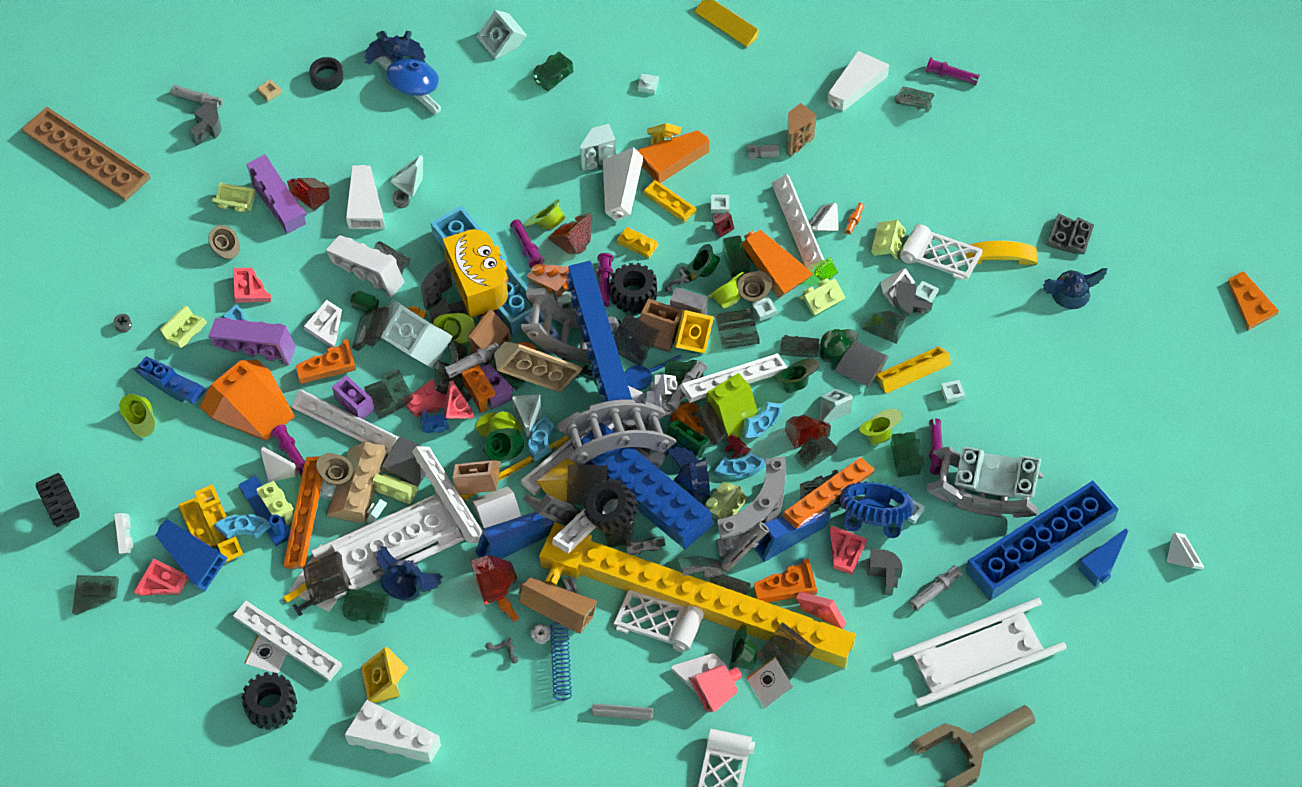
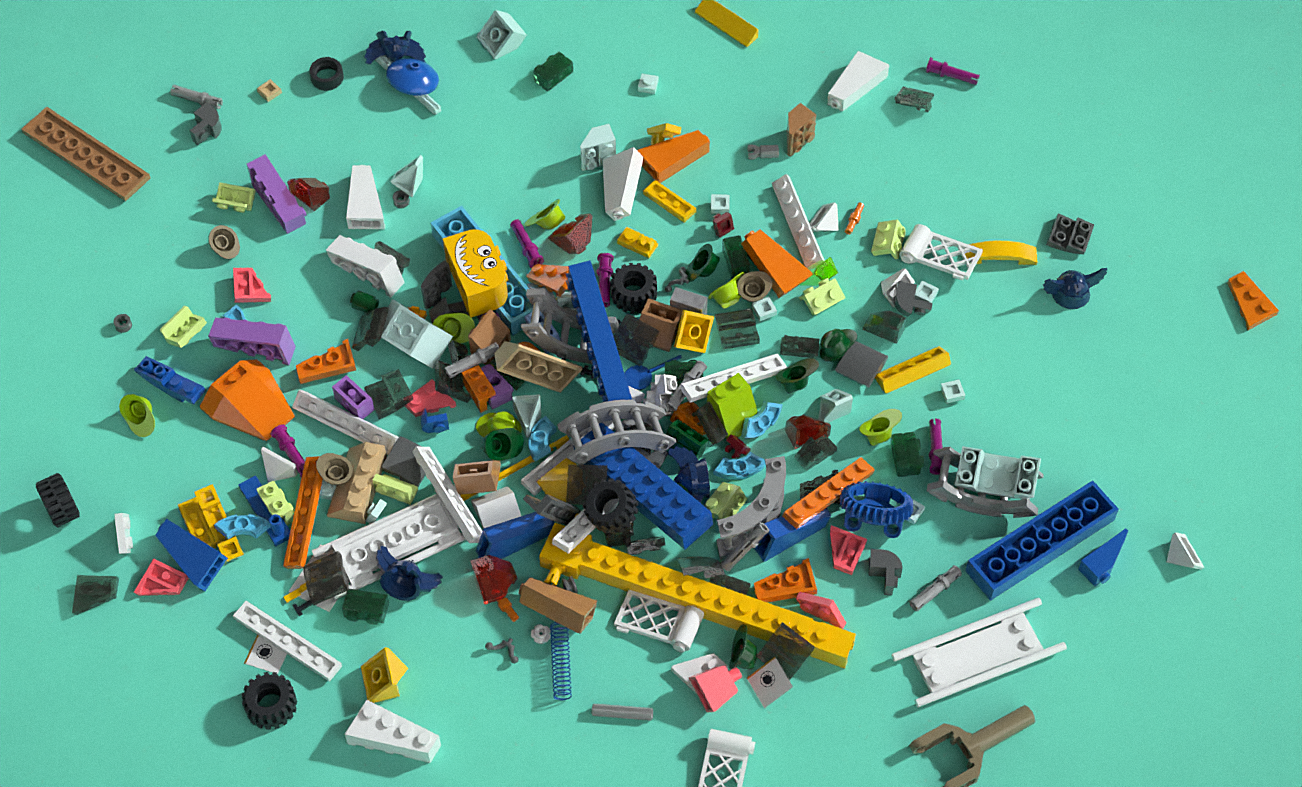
(325, 323): white wing -> none
(455, 404): coral slope -> none

